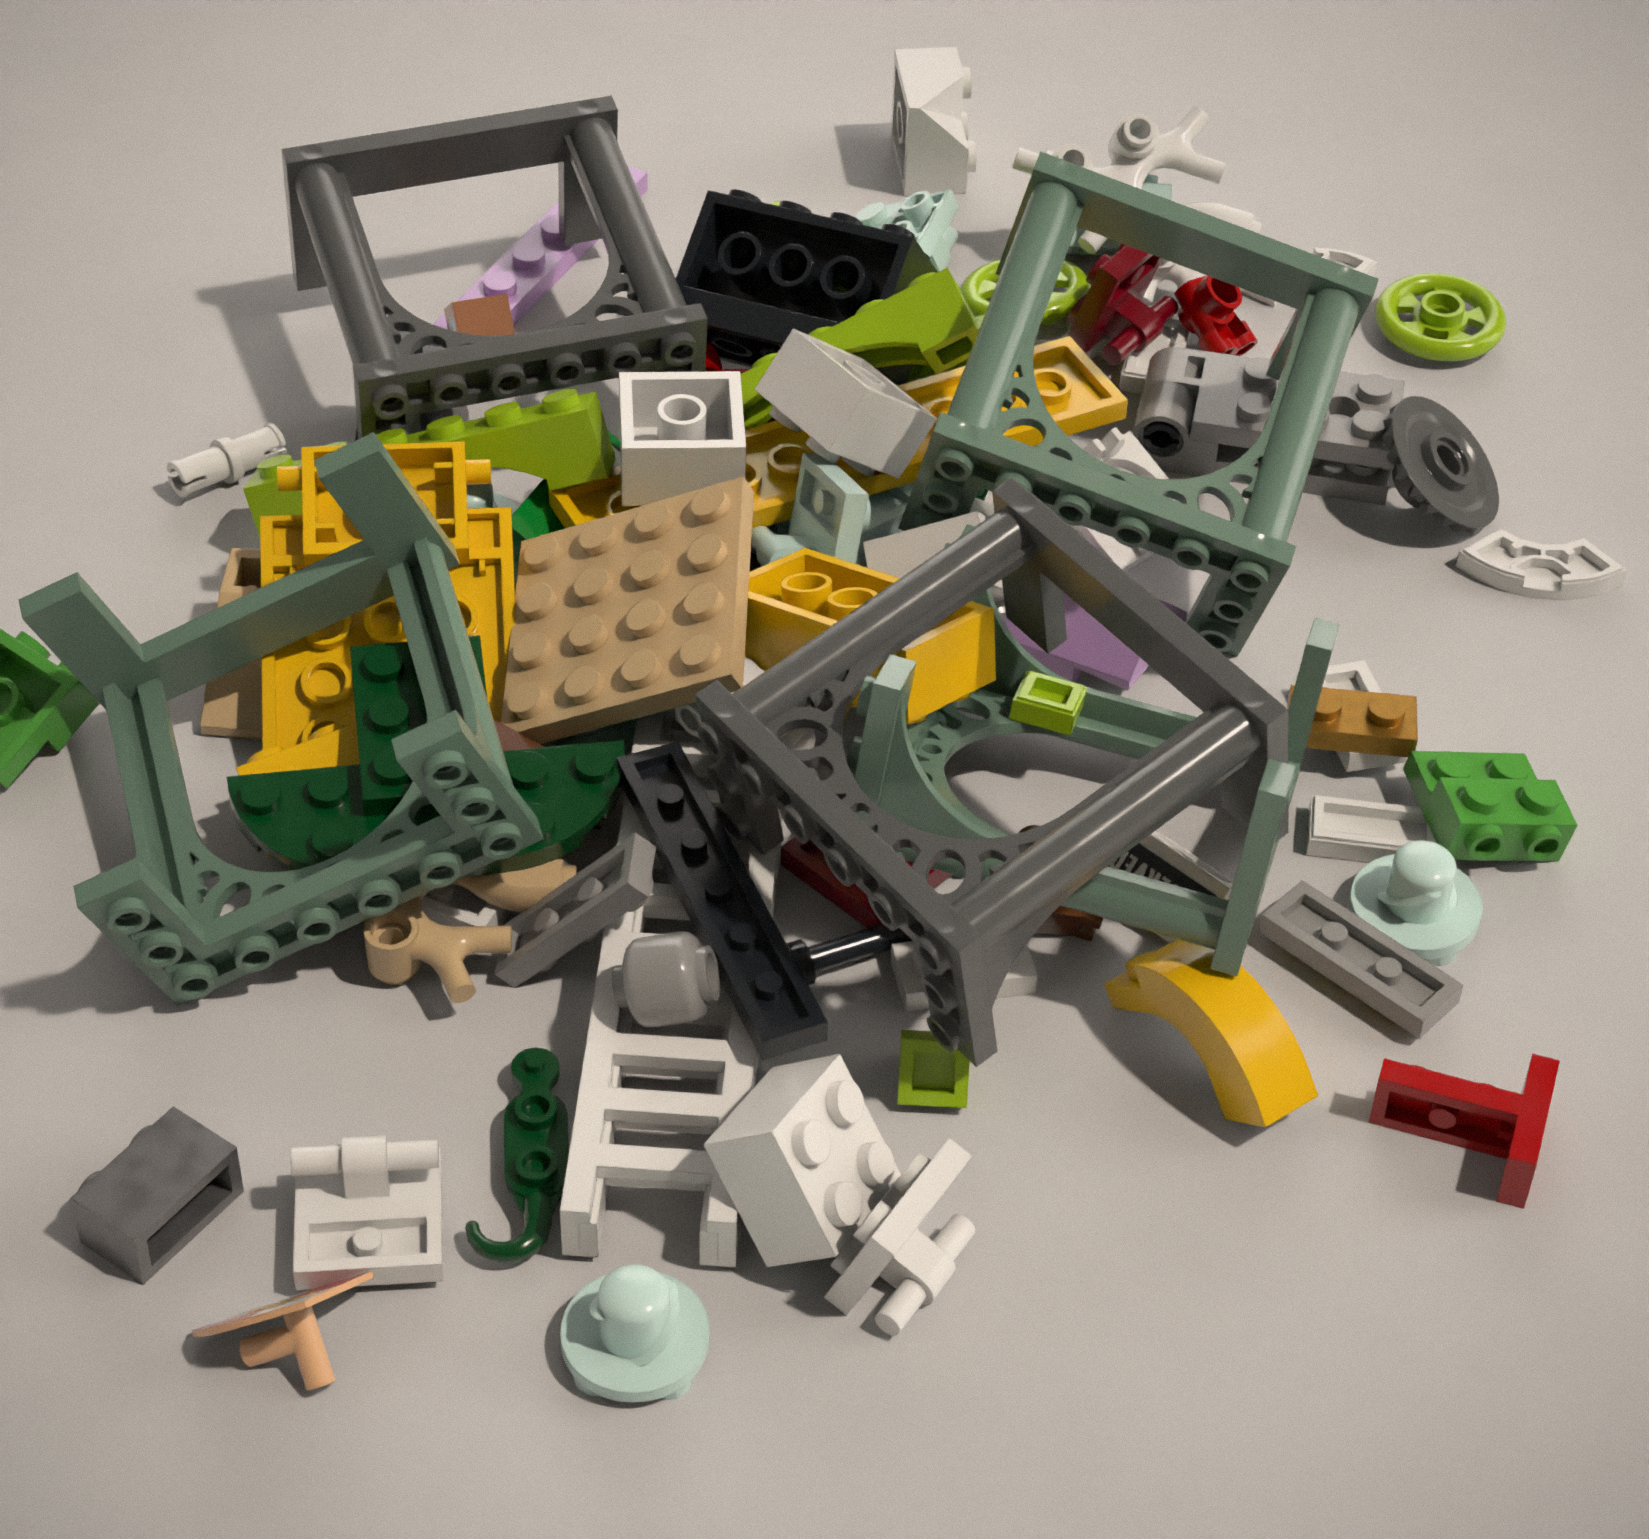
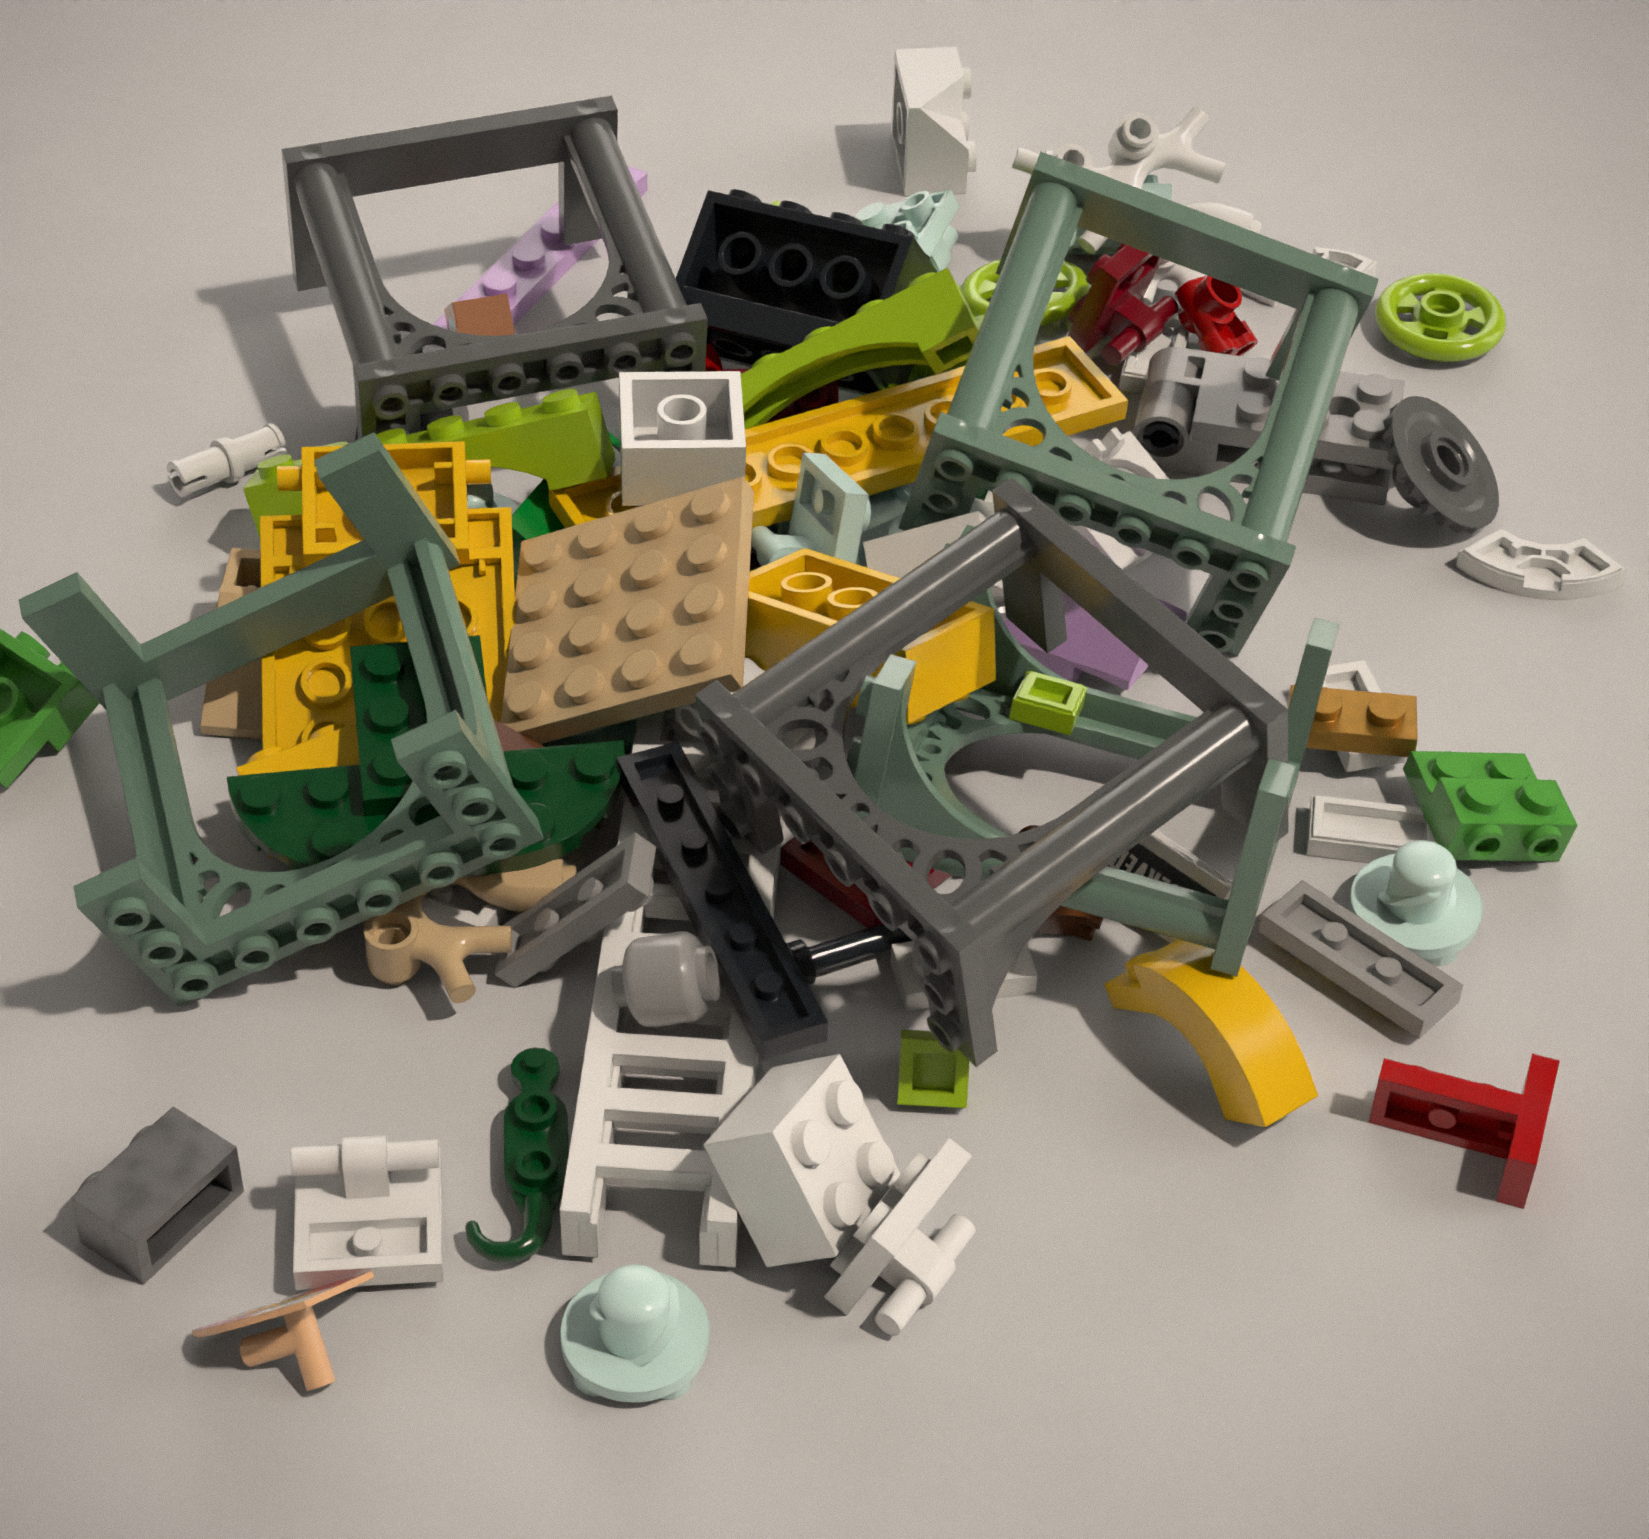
(844, 406): white brick -> none

